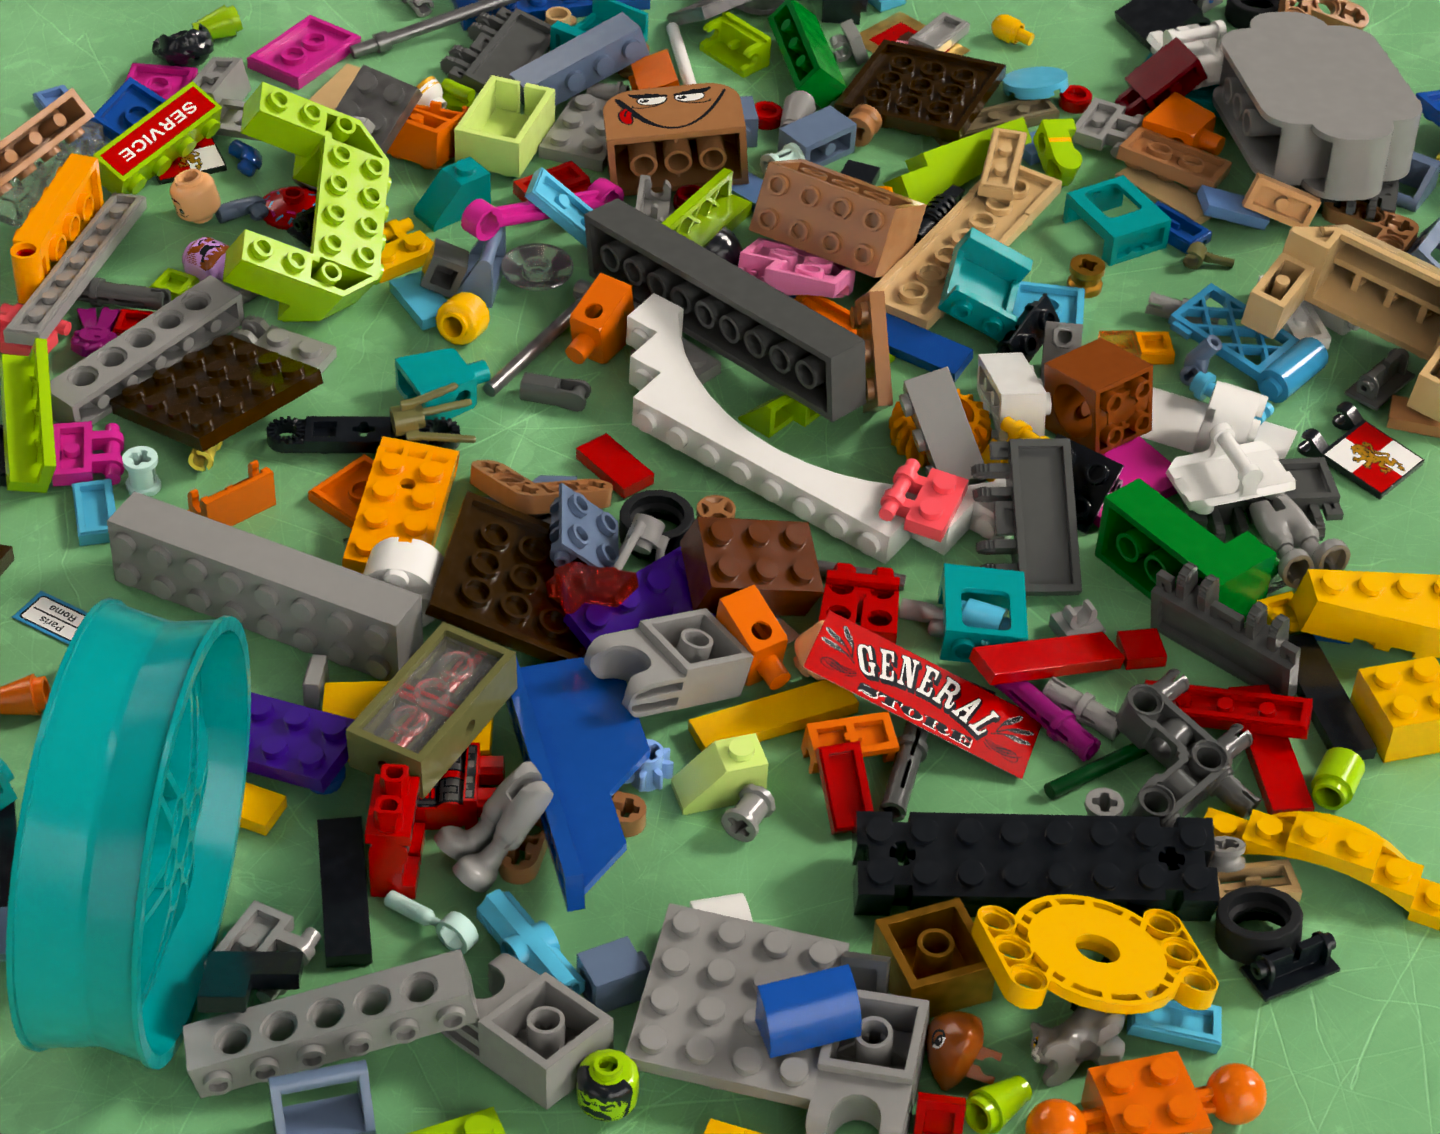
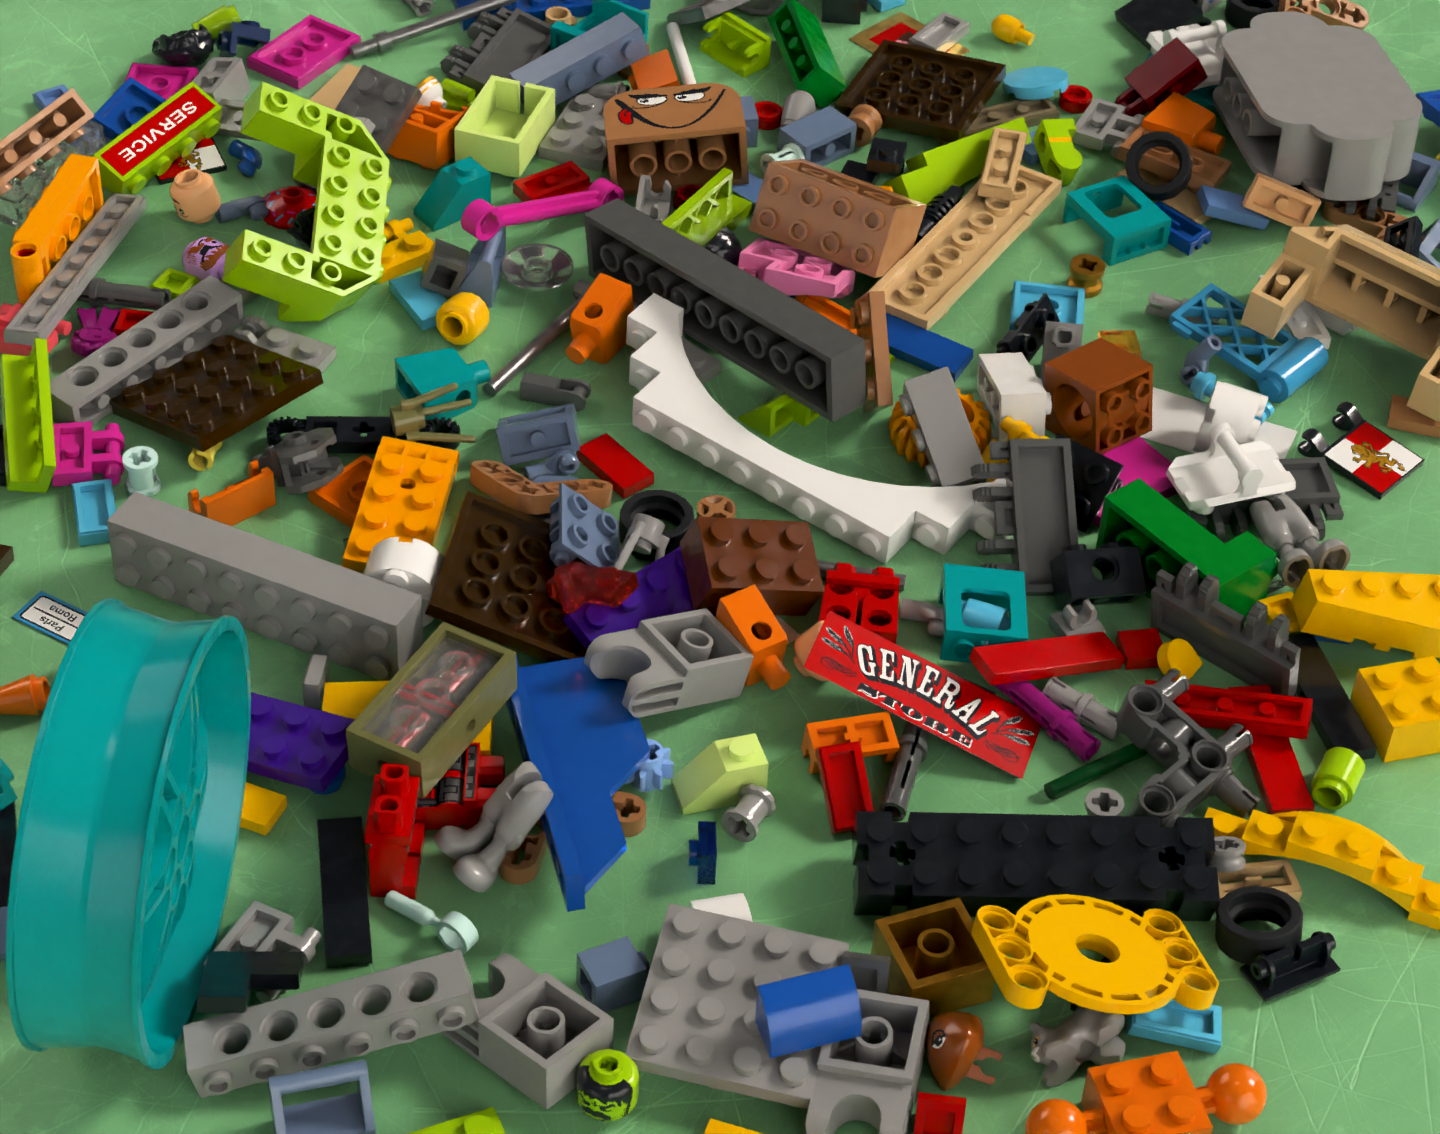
(244, 33): none -> dark blue bracket
(302, 460): none -> dark grey hinge
(525, 939): medium azure piece -> none
(538, 434): none -> sand blue tile
(558, 203): medium azure tile -> none
(559, 464): none -> sand blue arm
(703, 852): none -> clear blue plate
(775, 713): yellow tile -> none
(851, 43): light grey tile -> none
(886, 156): none -> black bracket
(935, 501): coral plate -> none
(984, 284): teal panel -> none
(994, 1105): lime cone -> none
(1120, 572): none -> black brick
(1150, 141): none -> black tyre
(1156, 347): light orange tile -> none
(1178, 655): none -> yellow tile
(1198, 254): olive hand -> none
(1382, 380): dark grey hinge -> none
(1409, 236): none -> black tile

